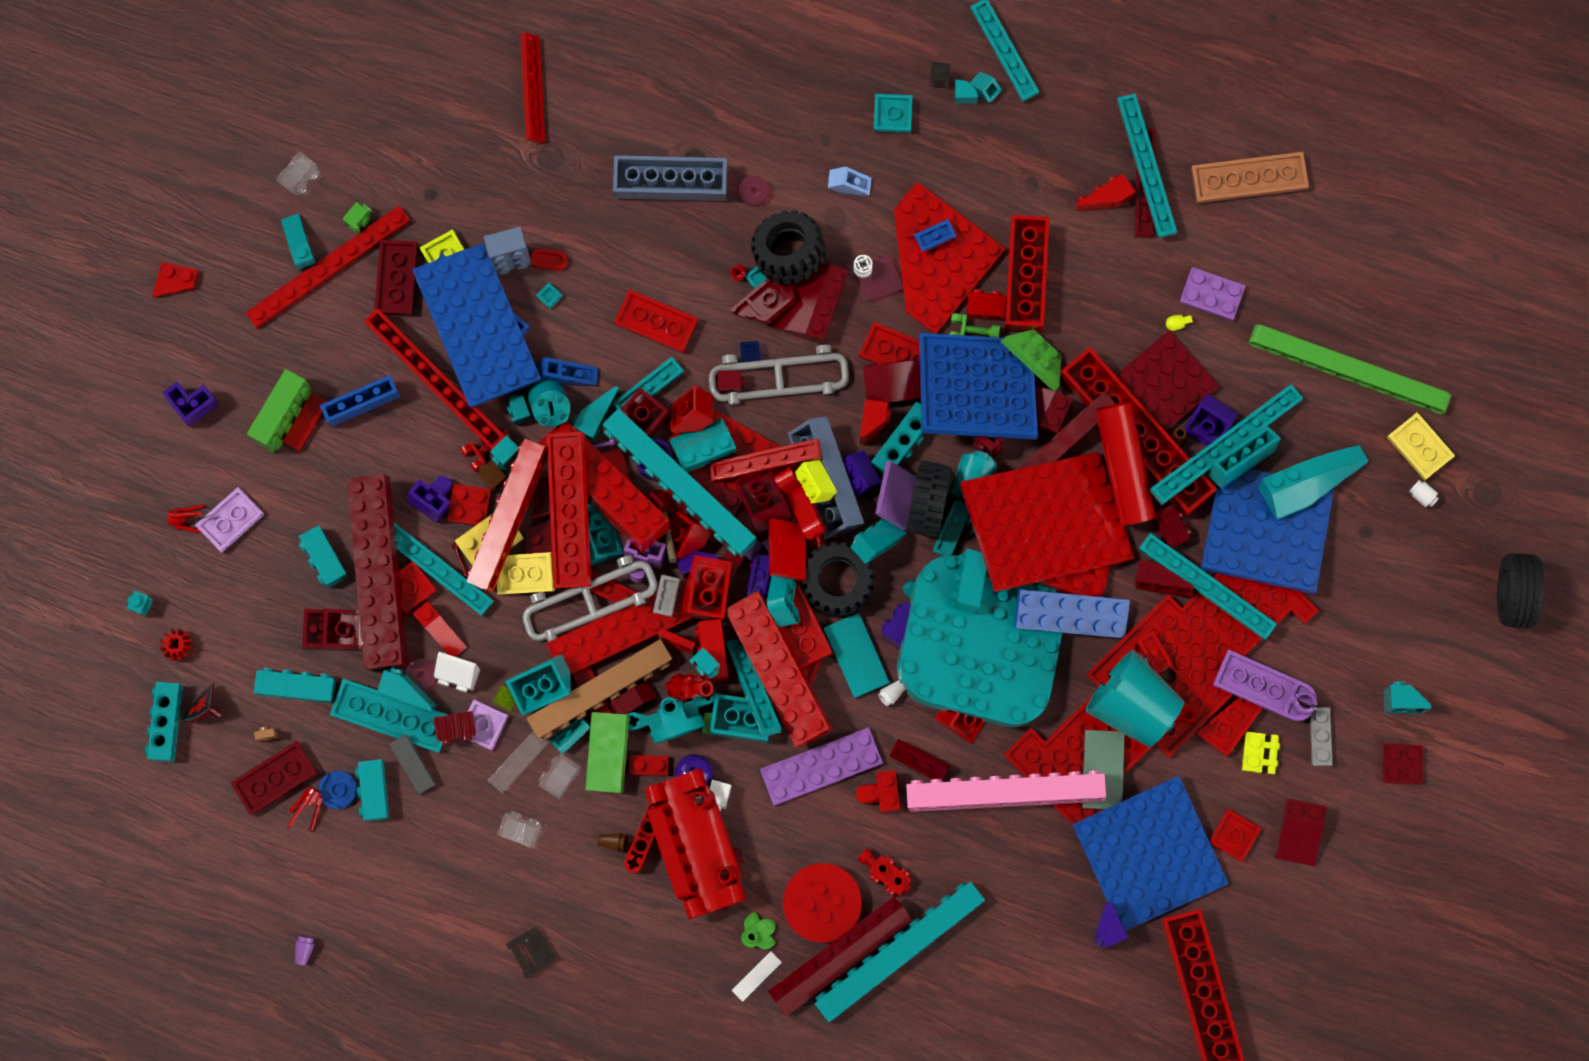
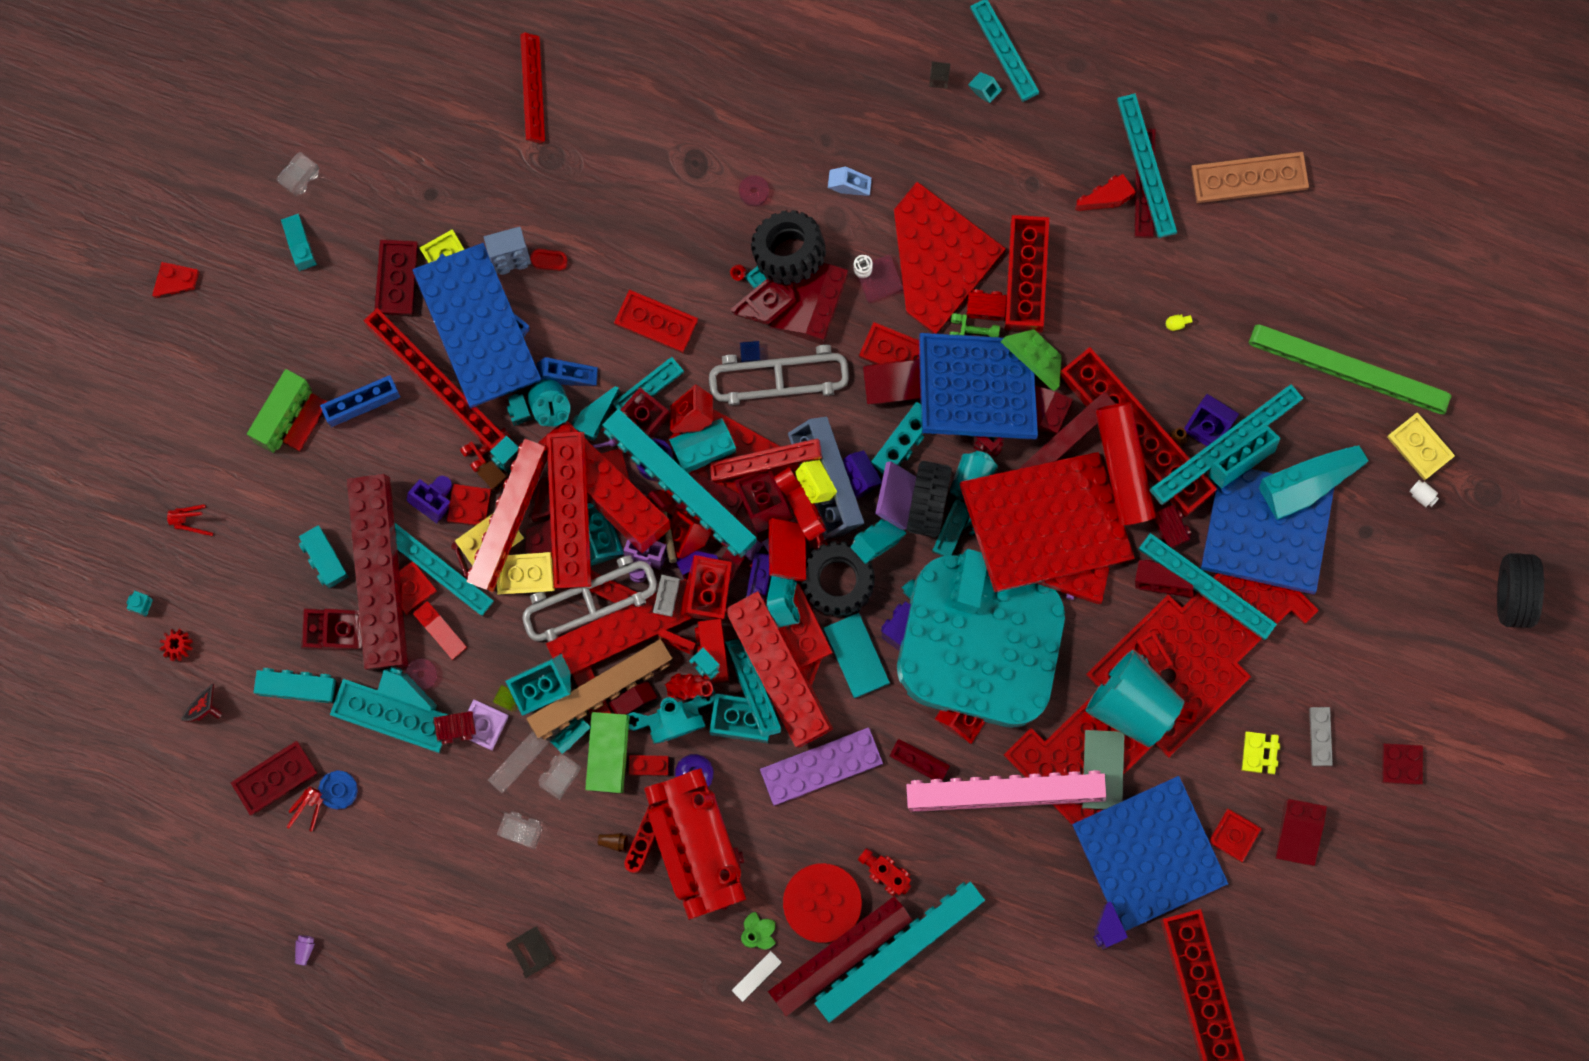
(167, 751): teal brick -> none
(192, 406): dark purple brick -> none
(229, 519): lavender tile -> none
(265, 734): medium nougat plate -> none
(327, 267): red plate -> none
(357, 217): bright green brick -> none
(372, 790): teal brick -> none
(412, 764): dark grey tile -> none
(456, 672): white slope -> none
(549, 295): teal tile -> none
(670, 178): sand blue brick -> none
(707, 720): bright green tile -> none
(721, 793): white brick -> none
(730, 382): dark red brick -> none
(875, 417): red slope -> none
(882, 792): red brick -> none
(891, 693): white cone -> none
(893, 113): teal plate -> none
(935, 236): blue plate -> none
(965, 93): teal brick -> none
(1071, 613): plate -> none
(1167, 381): dark red plate -> none
(1212, 294): medium lavender plate -> none
(1229, 726): red wing -> none
(1265, 687): medium lavender plate -> none
(1404, 700): teal slope -> none

